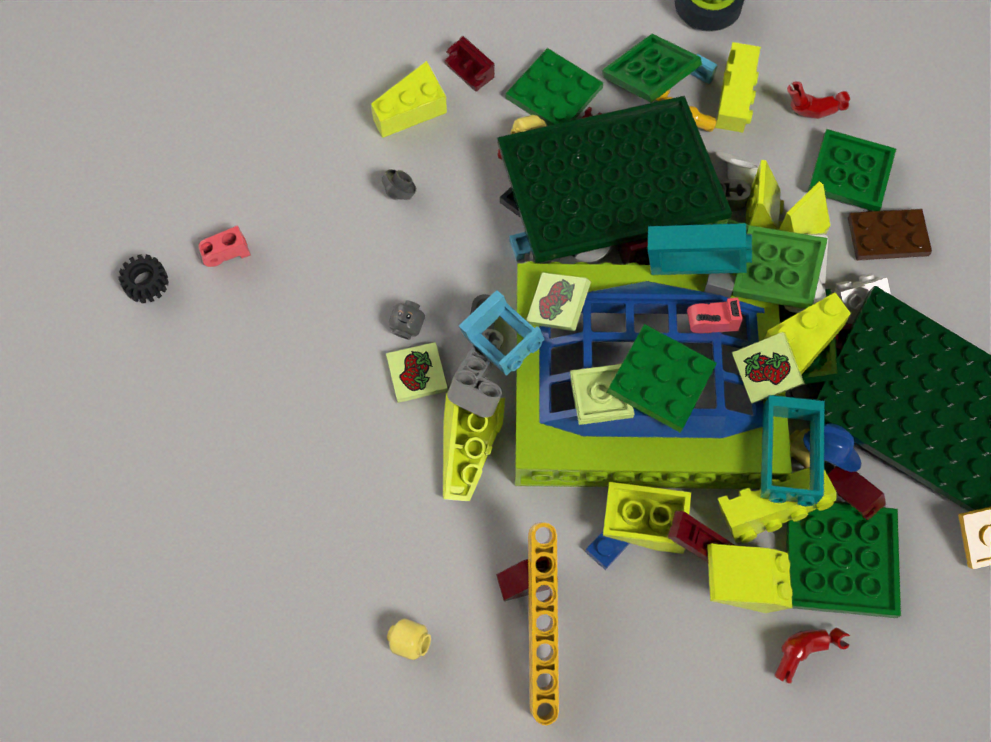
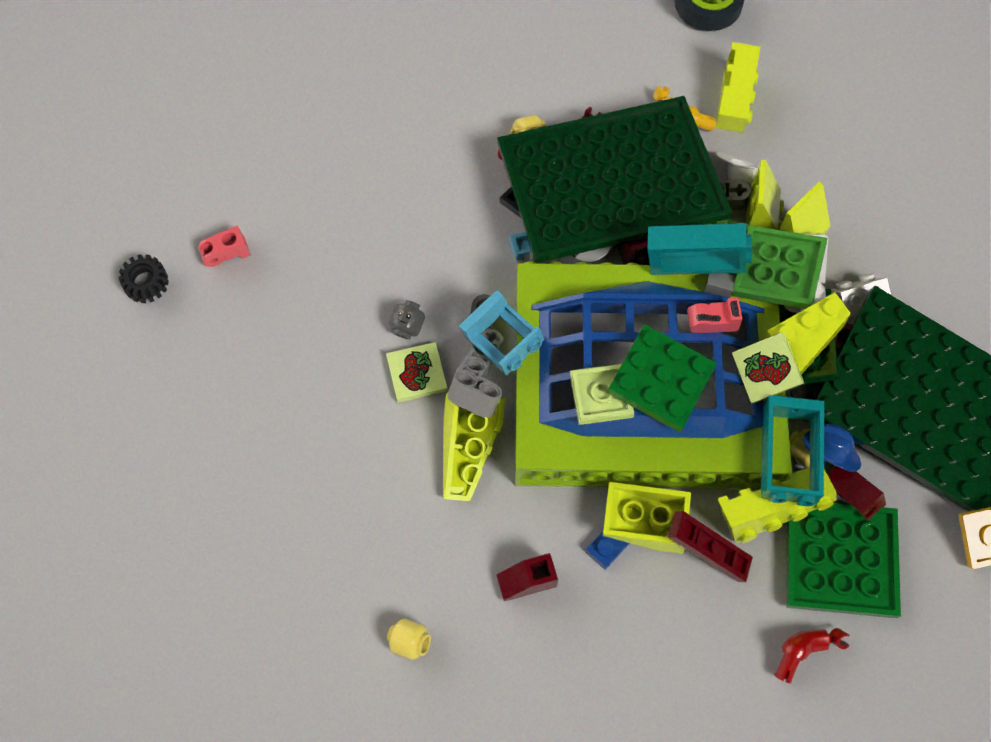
(398, 184): dark grey plate -> none
(409, 102): neon yellow wedge -> none
(470, 64): dark red hinge -> none
(549, 635): yellow beam -> none
(554, 89): green plate -> none
(558, 301): yellowish green tile -> none
(651, 67): green plate -> none
(706, 71): medium azure tile -> none
(749, 577): neon yellow slope -> none
(814, 107): red arm -> none
(853, 169): green plate -> none
(889, 234): reddish brown plate -> none

